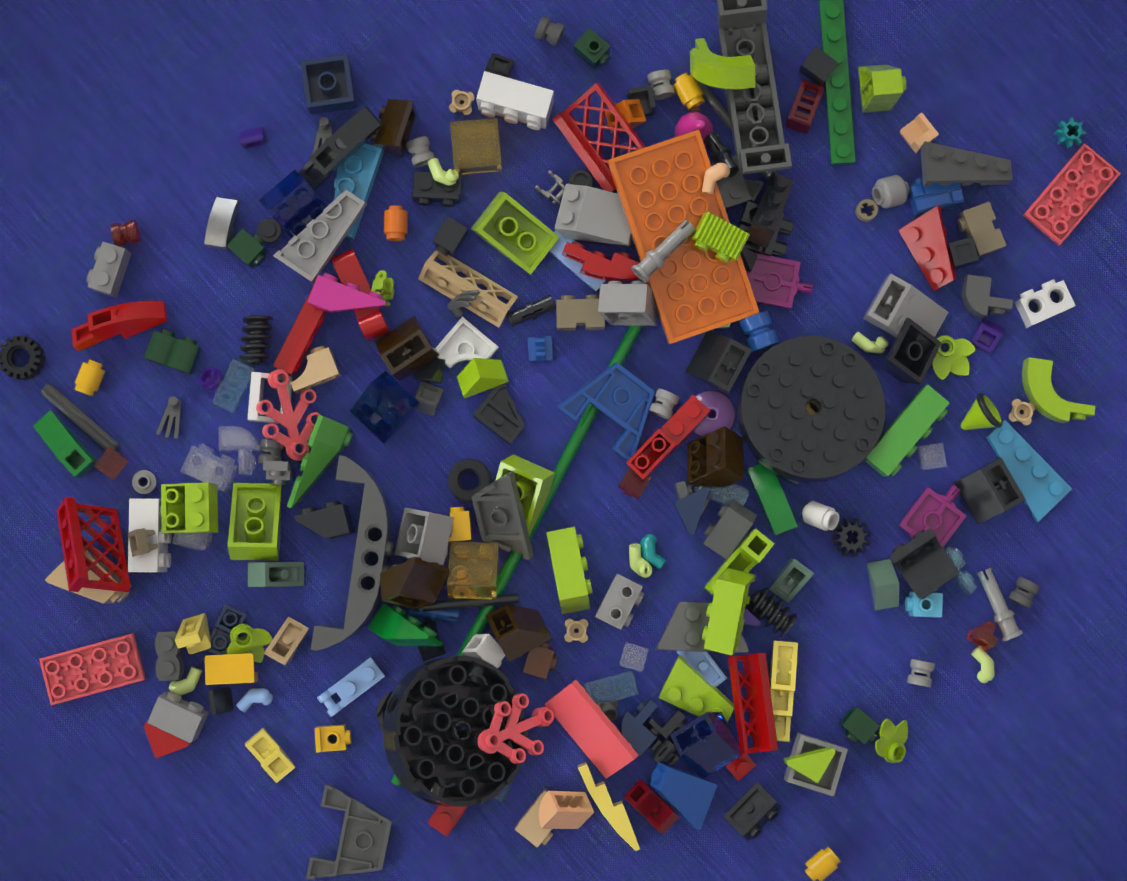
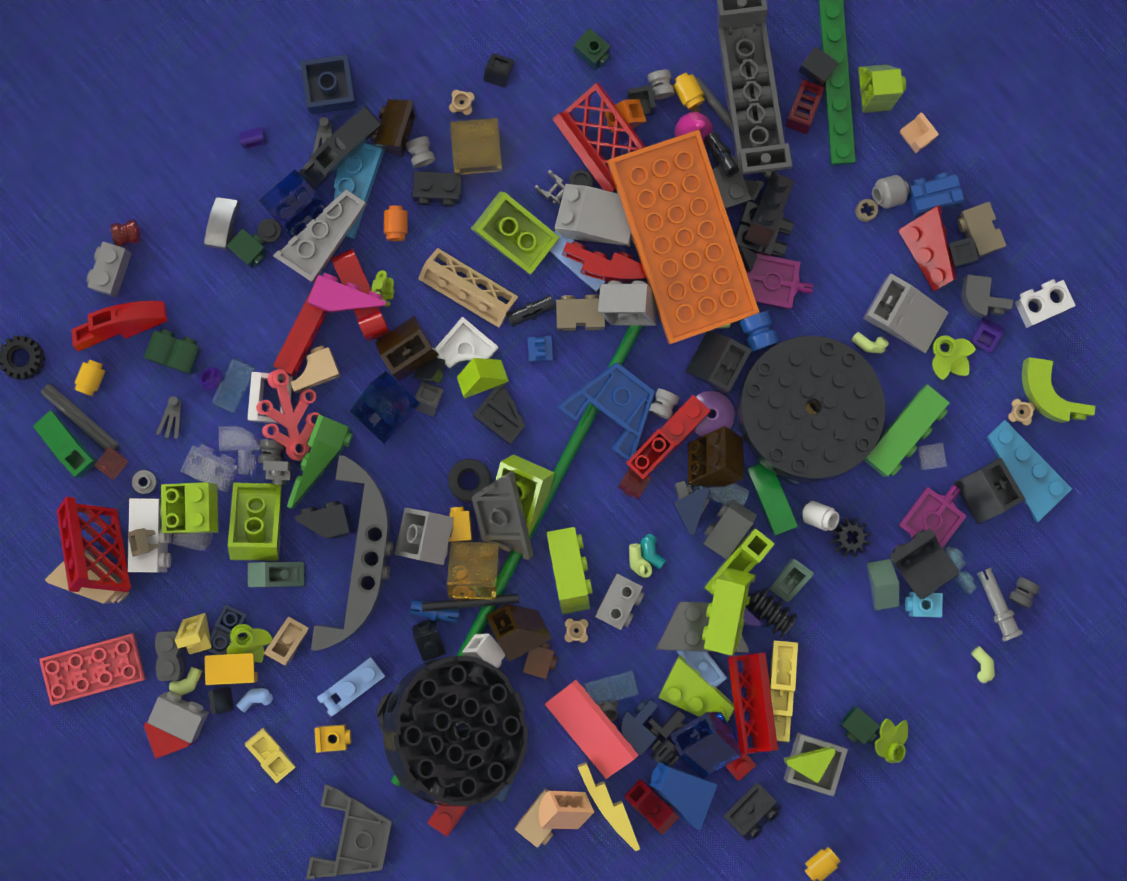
(255, 339): black piece -> none
(401, 631): green slope -> none
(413, 583): dark brown slope -> none
(446, 177): yellowish green arm -> none
(450, 237): black brick -> none
(462, 301): dark grey piece -> none
(515, 101): white brick -> none
(540, 717): coral plant -> none
(550, 31): dark grey wheel -> none
(633, 657): clear plate -> none
(655, 258): light grey pin -> none
(714, 174): light nougat arm -> none
(719, 237): lime brick -> none
(720, 70): lime arch -> none
(912, 353): black slope -> none
(920, 667): light grey wheel -> none
(955, 165): dark grey wing -> none
(982, 415): lime hat -> none
(983, 636): clear red tile -> none
(1071, 194): coral tile -> none
(1075, 128): teal gear -> none

